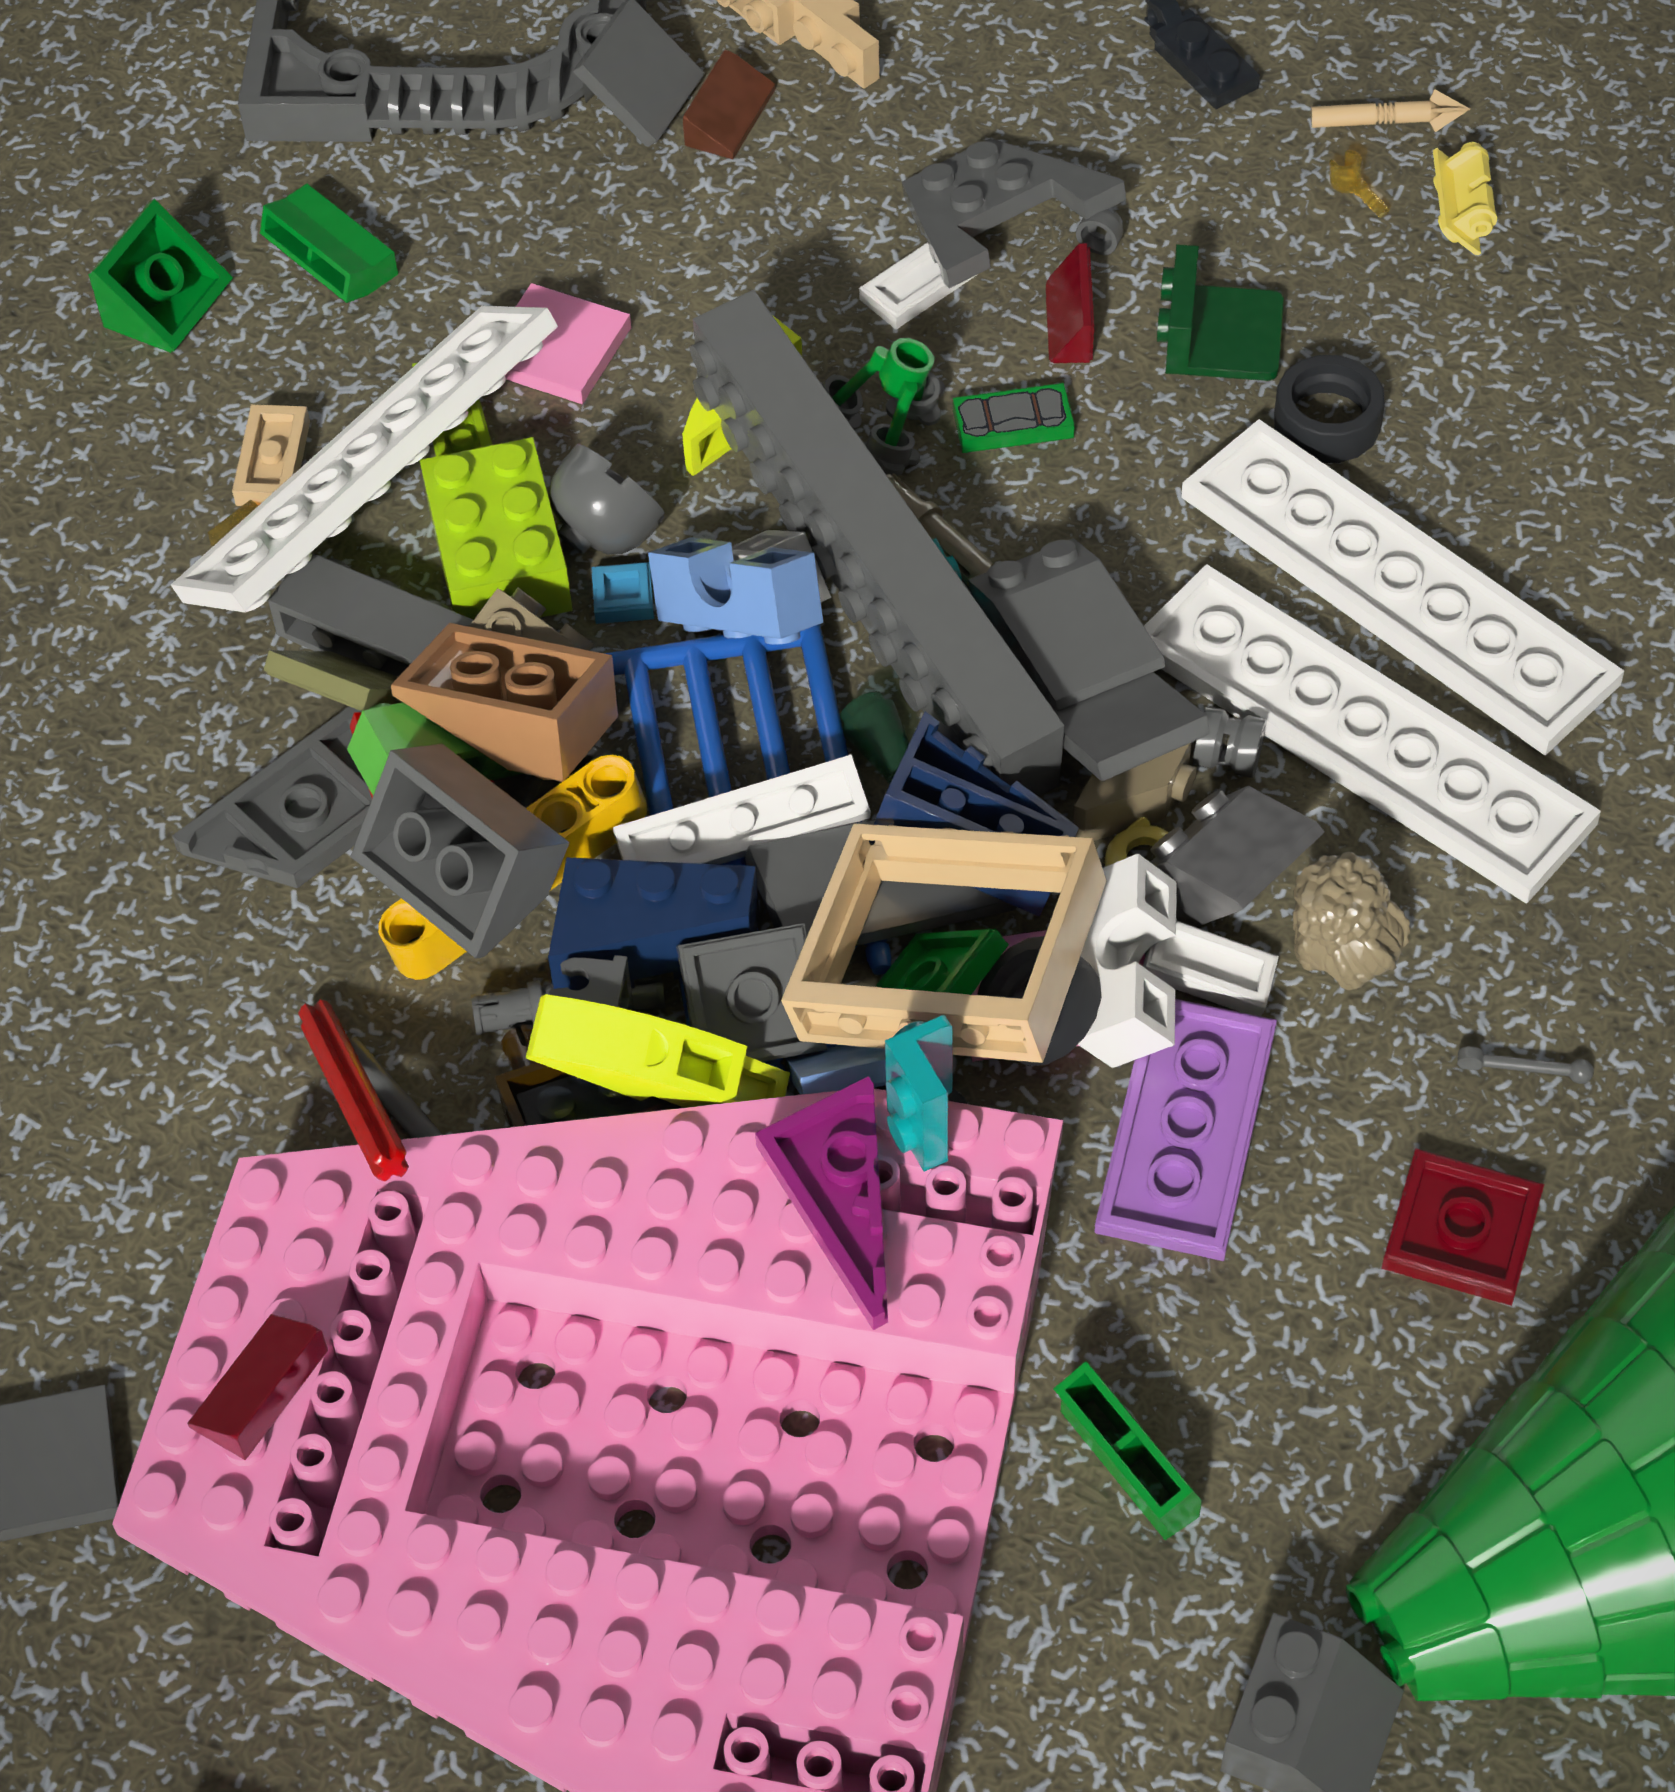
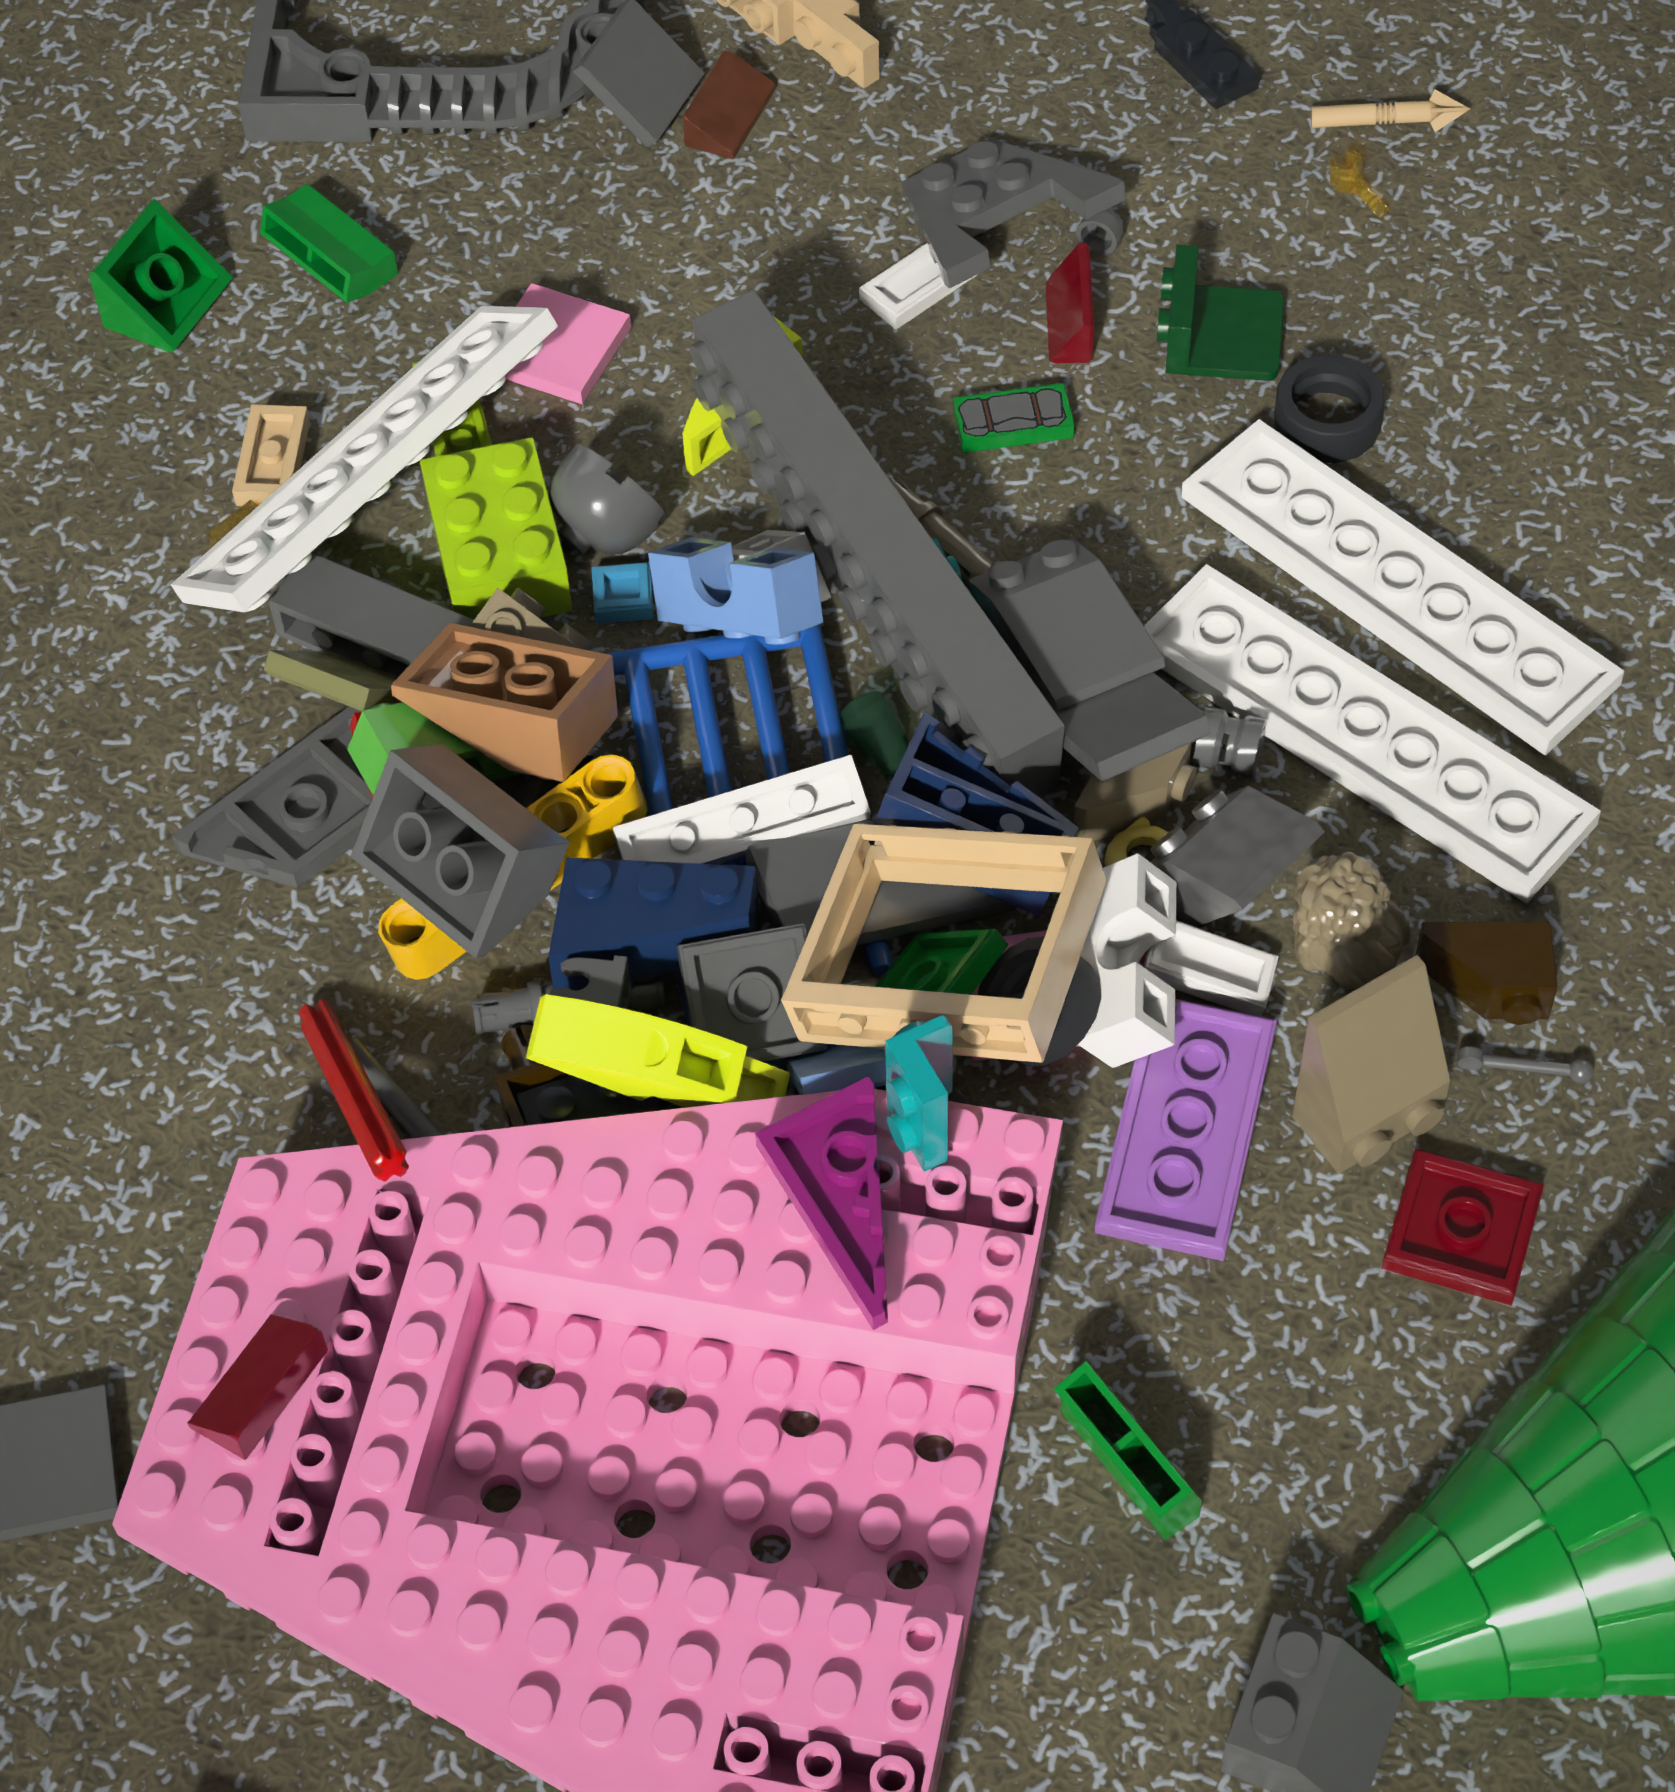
(914, 395): plant -> none
(1372, 1068): none -> dark tan slope
(1464, 195): light yellow hinge -> none
(1493, 966): none -> dark brown slope

